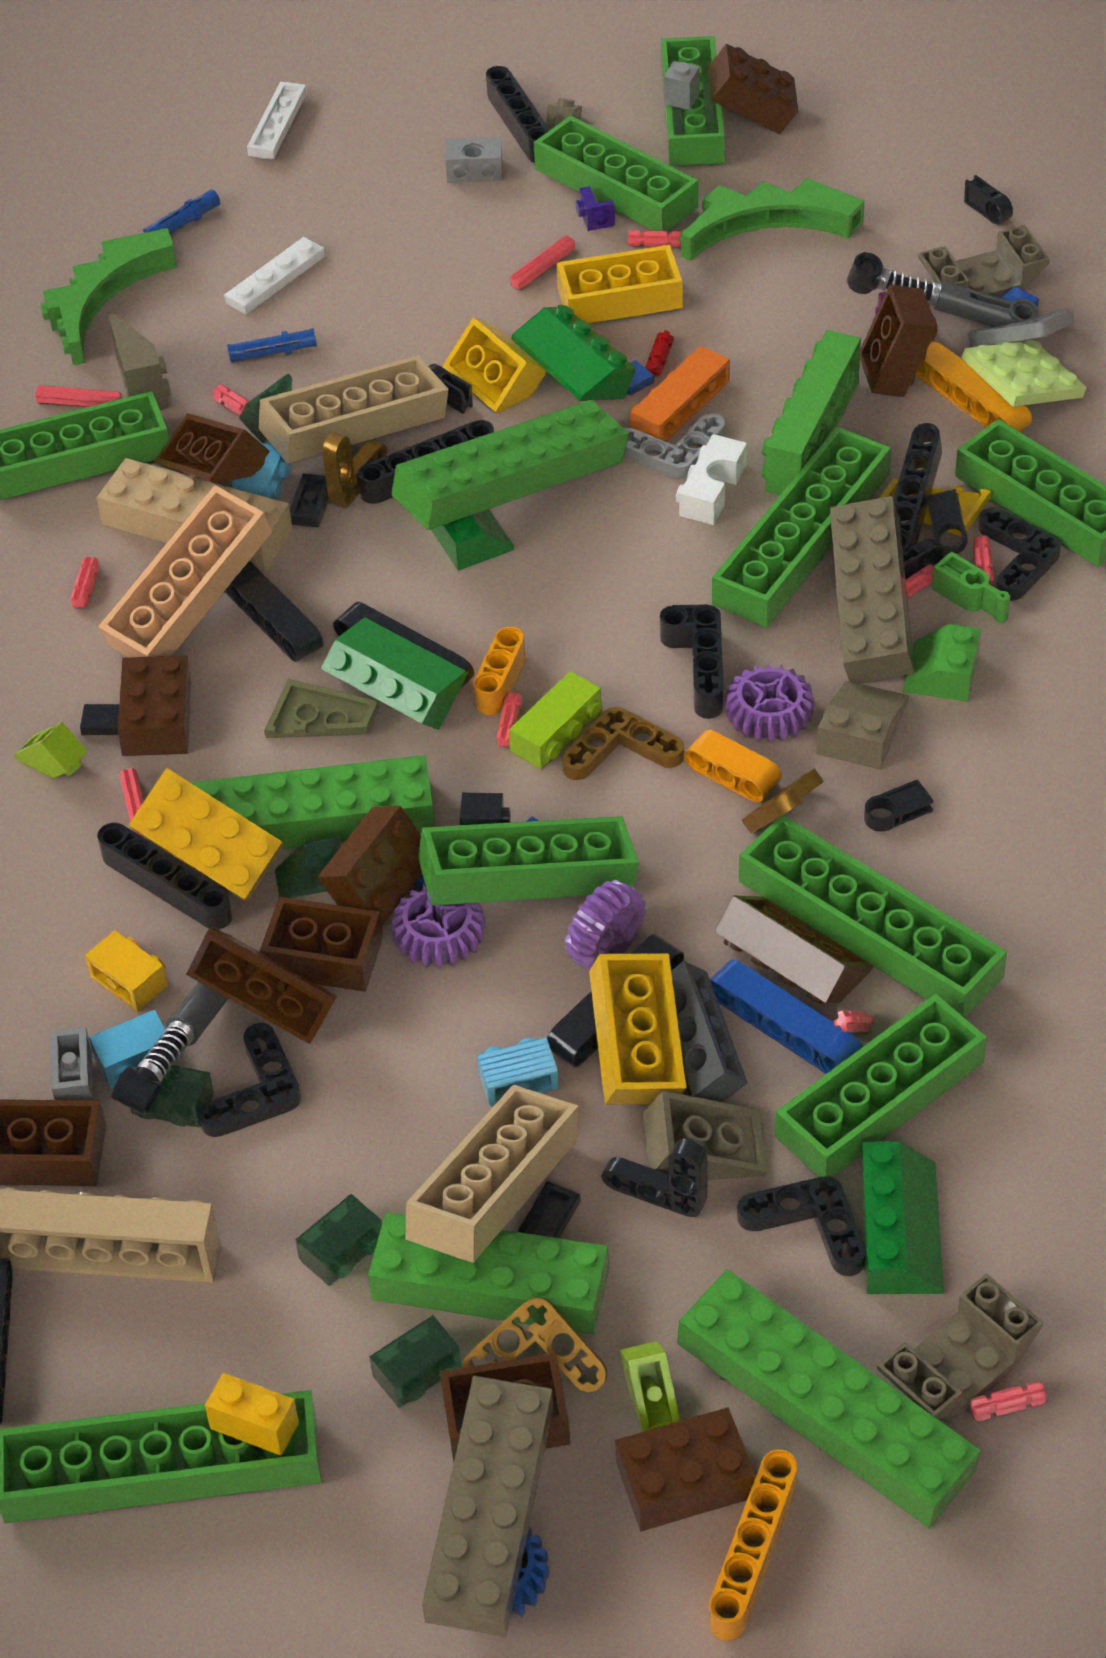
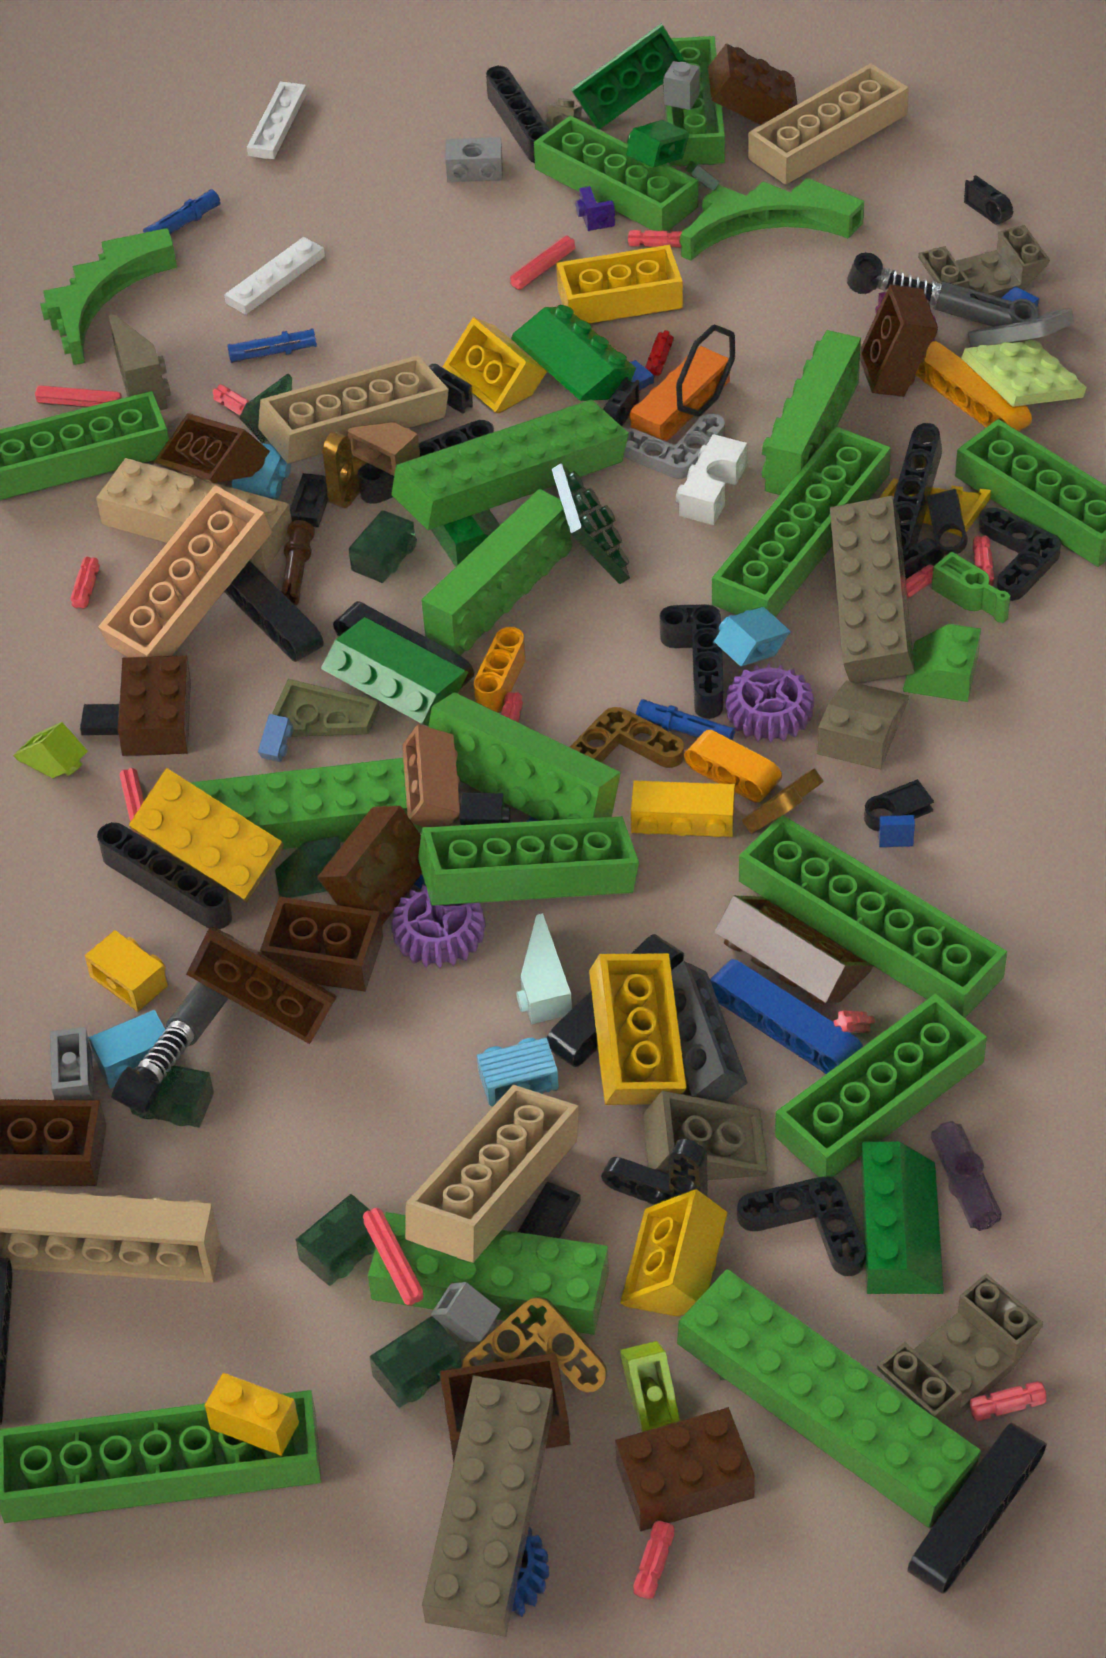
(269, 1086): black beam -> none
(275, 738): none -> medium blue piece
(297, 552): none -> reddish brown pin
(382, 546): none -> clear green brick
(384, 445): none -> medium nougat slope
(393, 1256): none -> coral axle
(431, 777): none -> nougat brick
(466, 1312): none -> light grey brick
(497, 573): none -> bright green brick
(524, 764): none -> bright green brick
(543, 982): none -> light aqua slope
(555, 720): lime brick -> none
(591, 523): none -> dark green plate
(605, 923): medium lavender gear -> none
(623, 401): none -> black piece
(627, 77): none -> green slope
(653, 1559): none -> coral axle
(657, 143): none -> green brick
(672, 719): none -> blue pin
(674, 1254): none -> yellow slope
(682, 808): none -> yellow brick
(703, 176): none -> dark green tile
(714, 398): none -> black piece
(748, 1560): light orange beam -> none
(751, 636): none -> medium azure brick
(828, 123): none -> tan brick
(896, 831): none -> blue tile
(972, 1190): none -> clear purple piece
(976, 1508): none -> black beam

